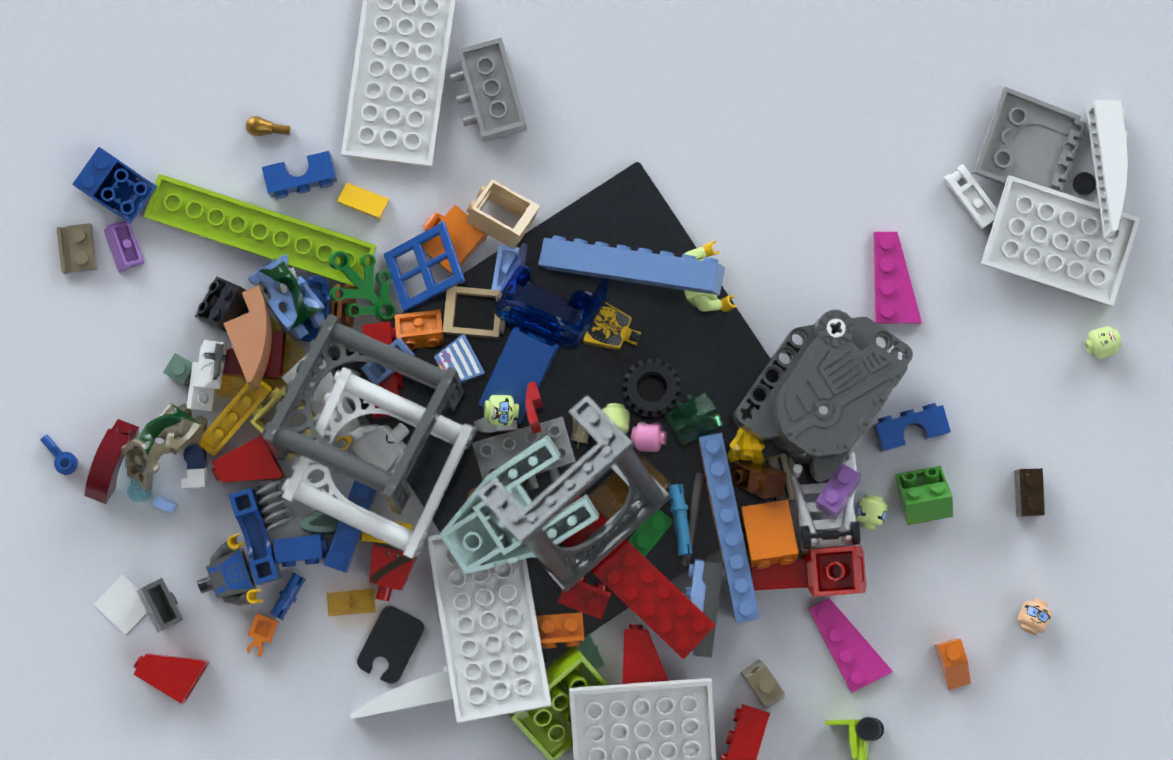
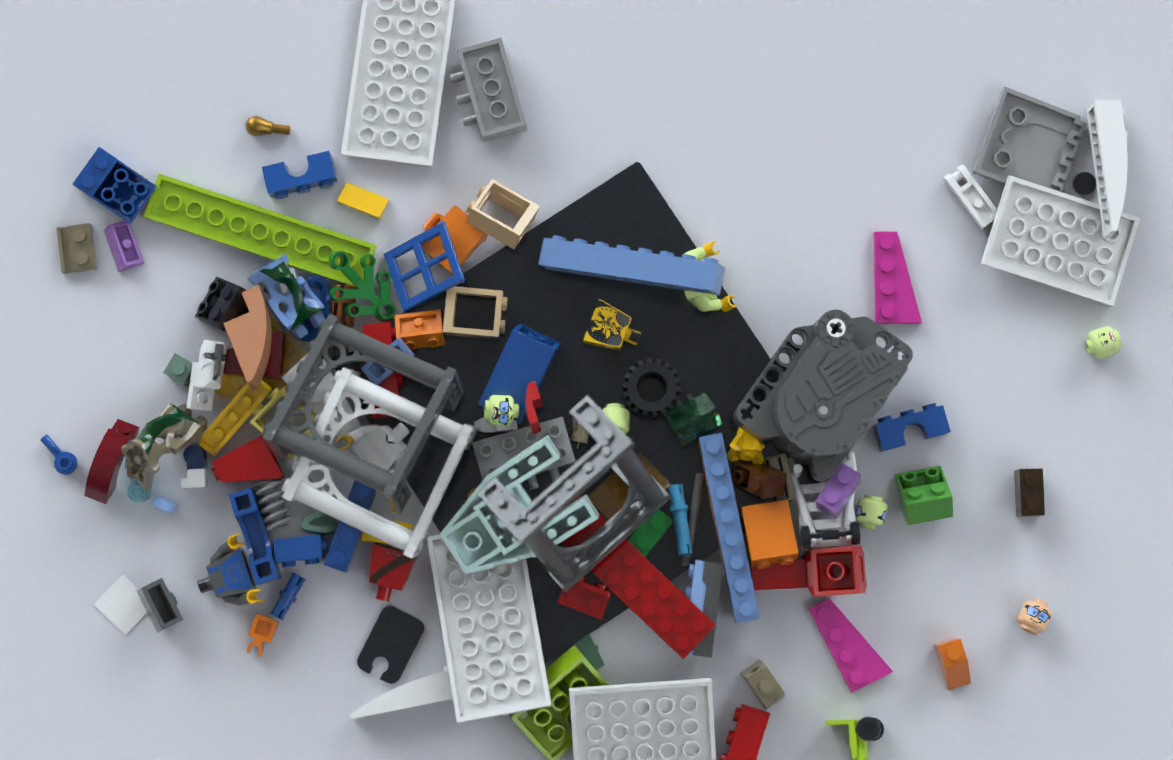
(171, 674): red slope -> none
(351, 602): clear yellow slope -> none
(462, 358): torso -> none
(504, 259): light blue plate -> none
(544, 311): clear blue windscreen -> none
(560, 629): orange bracket -> none
(640, 657): red slope -> none
(648, 436): bright pink head -> none

